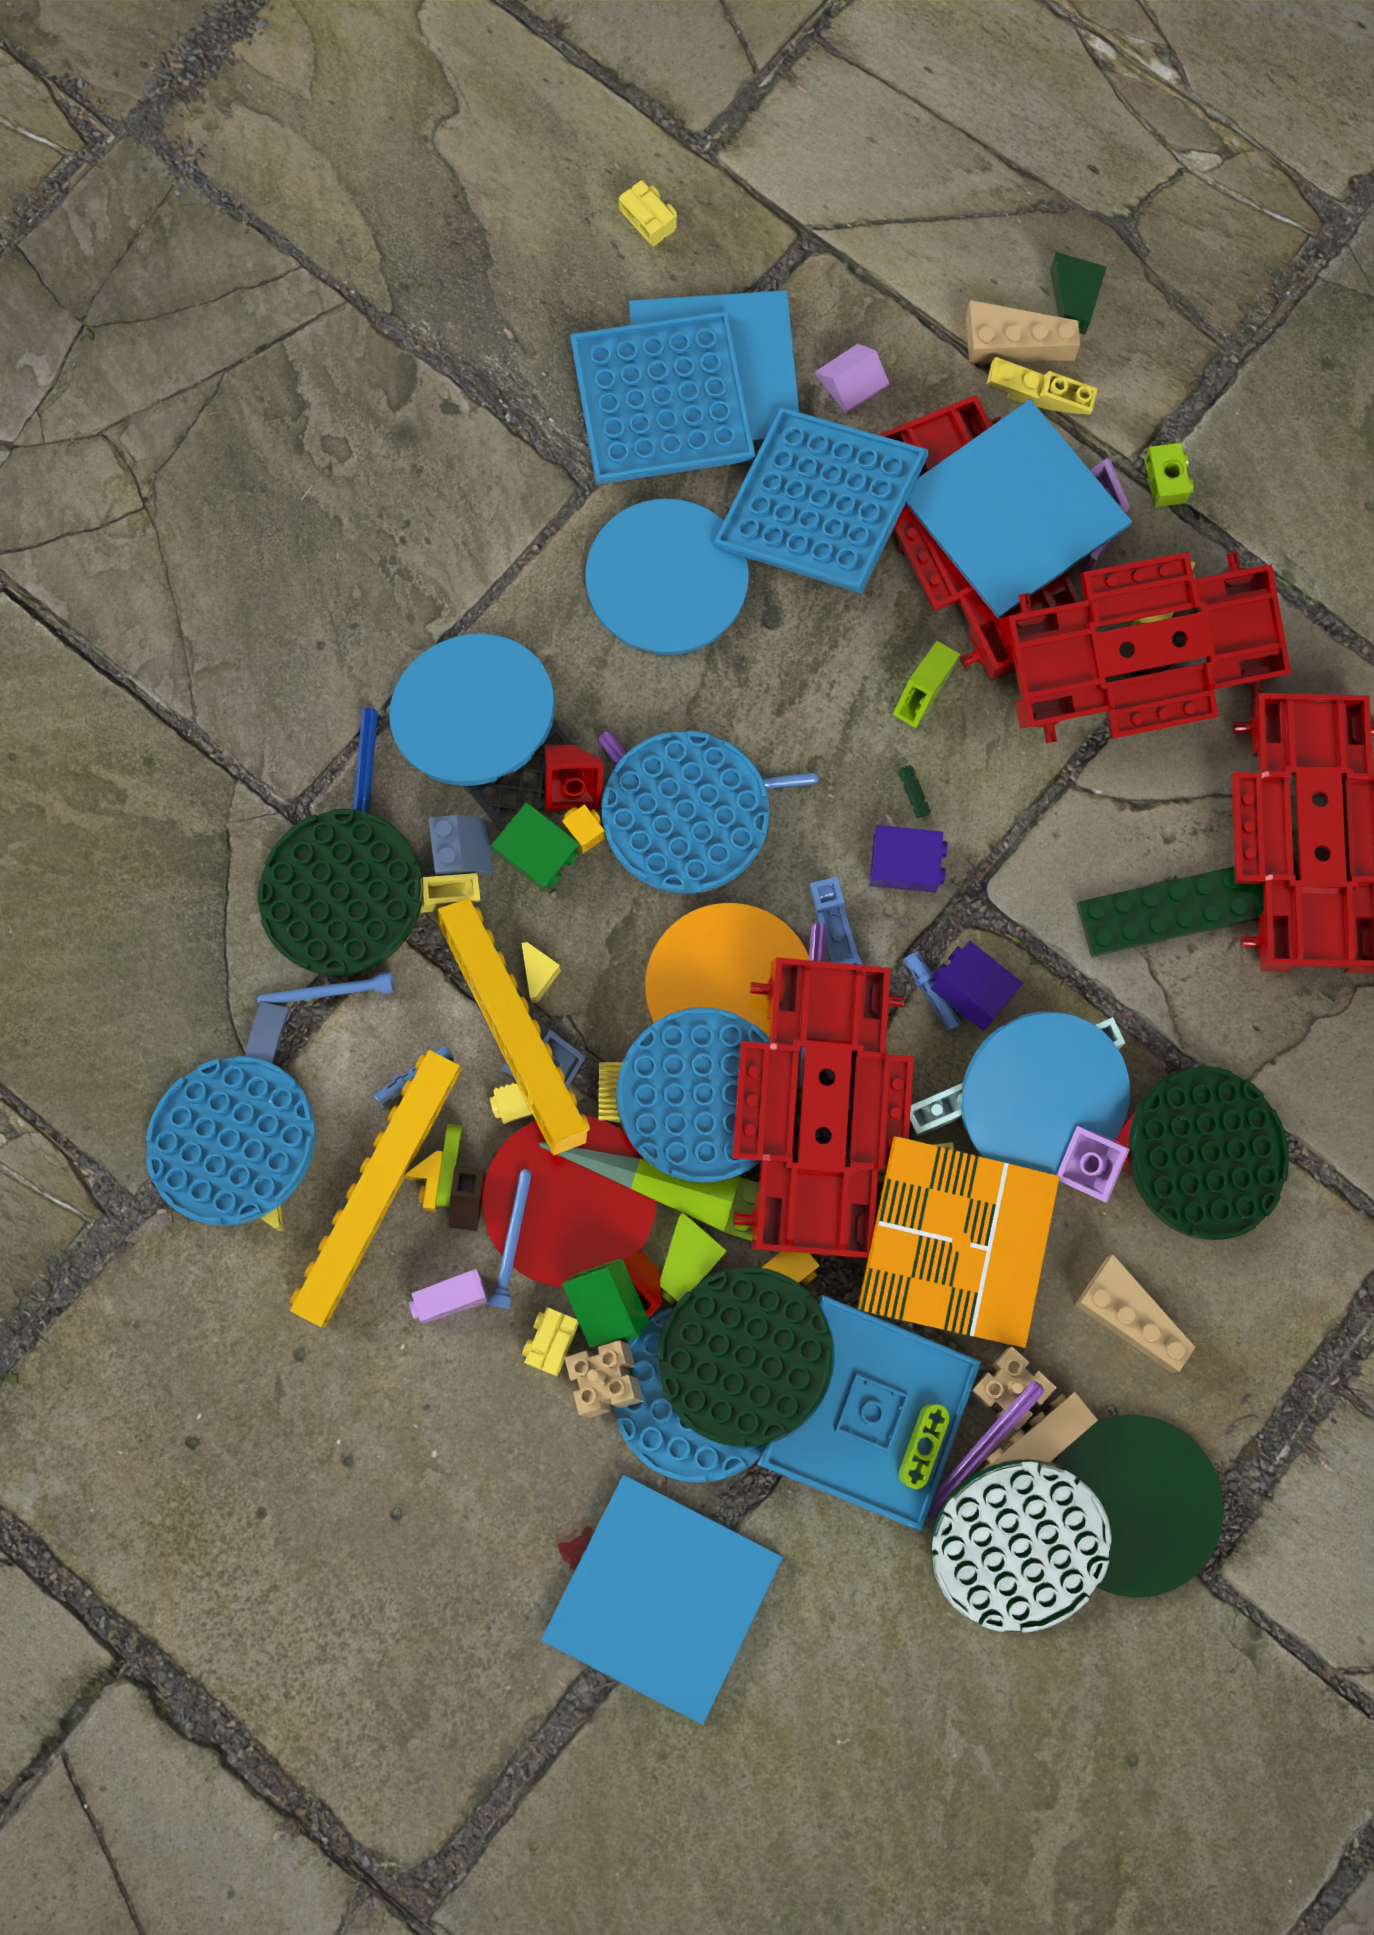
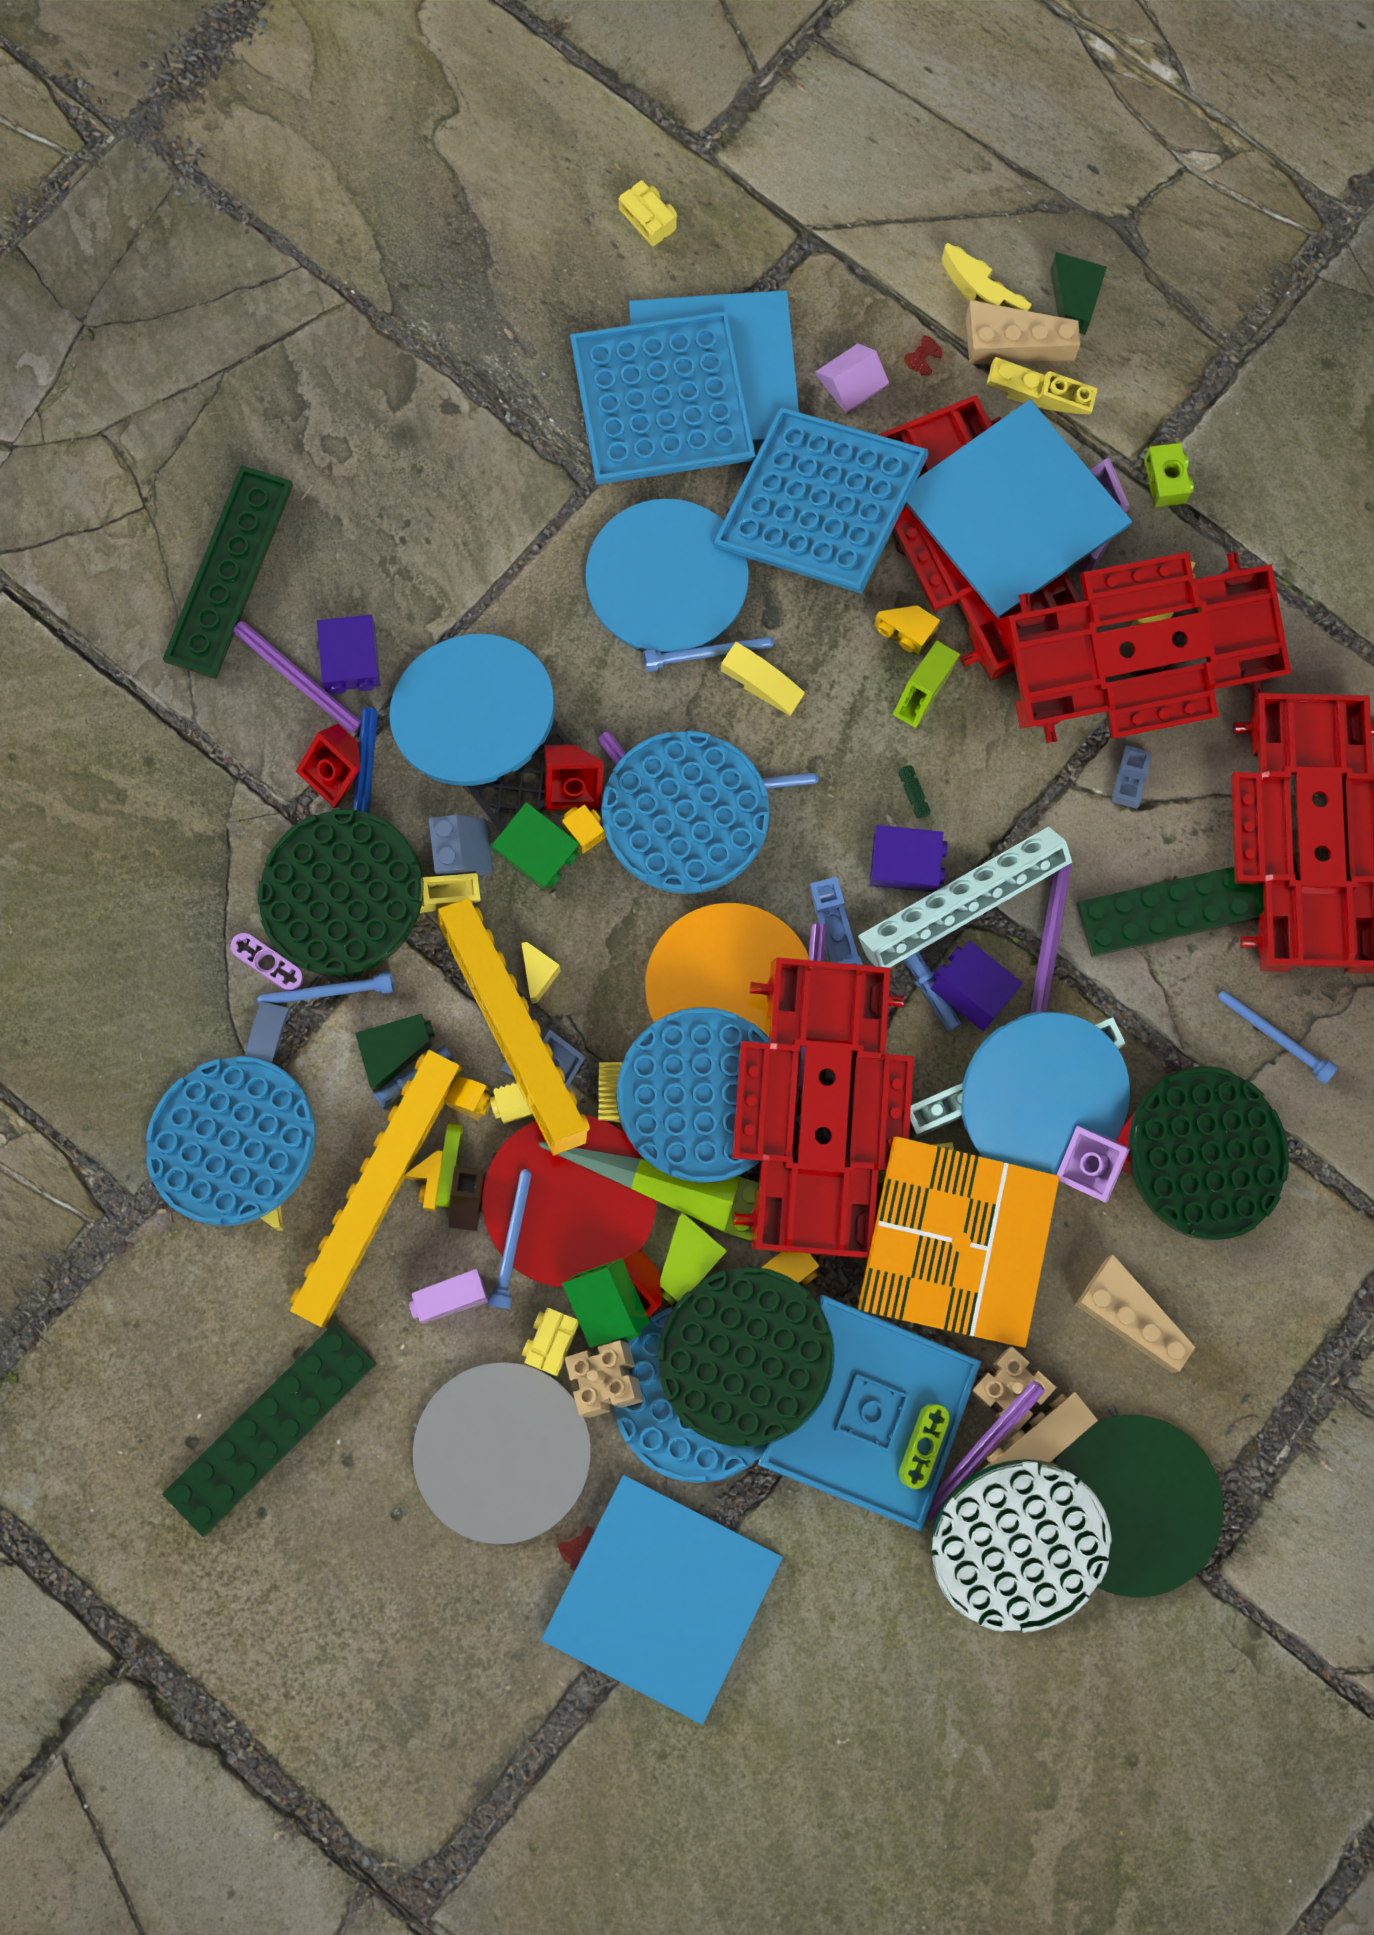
(228, 572): none -> dark green plate
(255, 944): none -> lavender beam
(269, 1429): none -> dark green plate
(297, 677): none -> medium lavender axle
(331, 763): none -> red slope
(348, 654): none -> dark purple brick
(393, 1047): none -> dark green slope
(469, 1097): none -> yellow slope
(501, 1453): none -> light grey tile
(655, 660): none -> medium blue piece
(762, 679): none -> light yellow slope
(907, 625): none -> yellow slope
(916, 360): none -> clear red piece
(965, 898): none -> light aqua brick
(974, 280): none -> light yellow slope
(1050, 940): none -> medium lavender axle
(1131, 776): none -> sand blue slope
(1322, 1069): none -> medium blue piece

